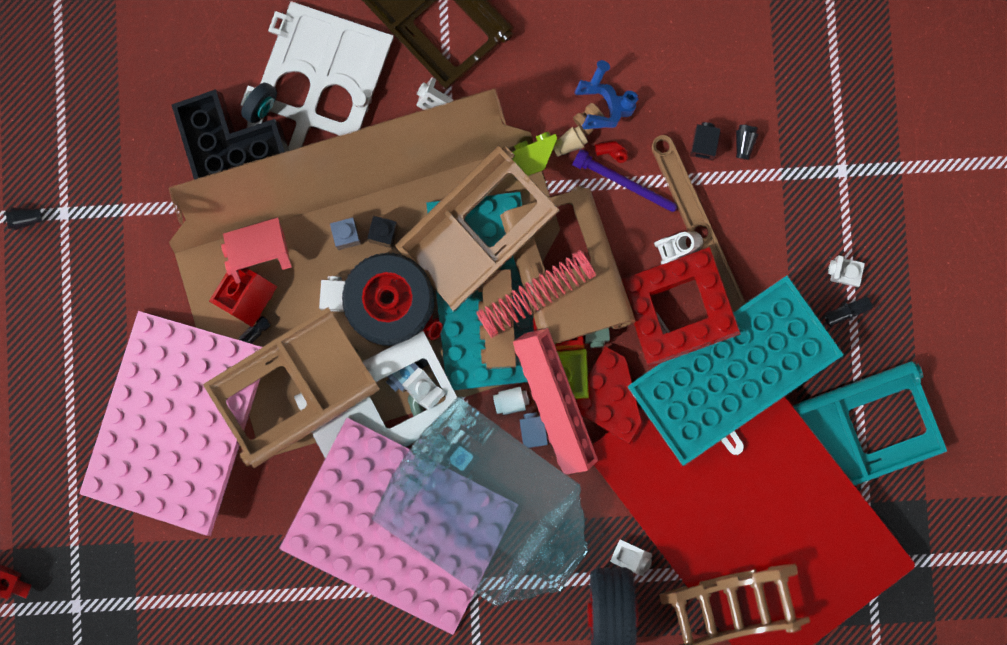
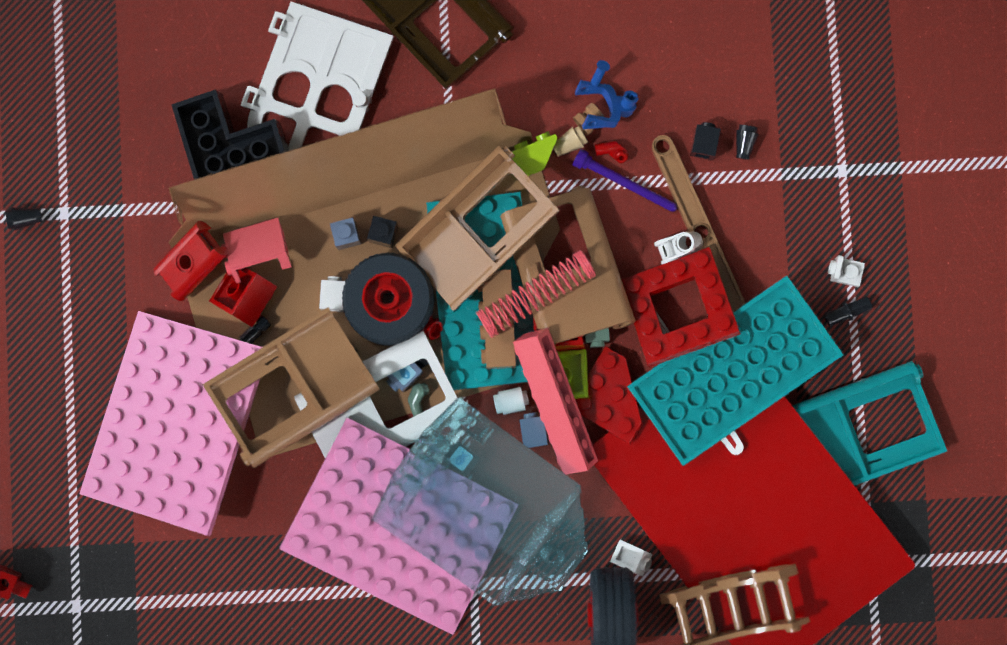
(204, 255): none -> red piece
(259, 102): black wheel -> none
(423, 389): white bracket -> none
(430, 96): white bracket -> none

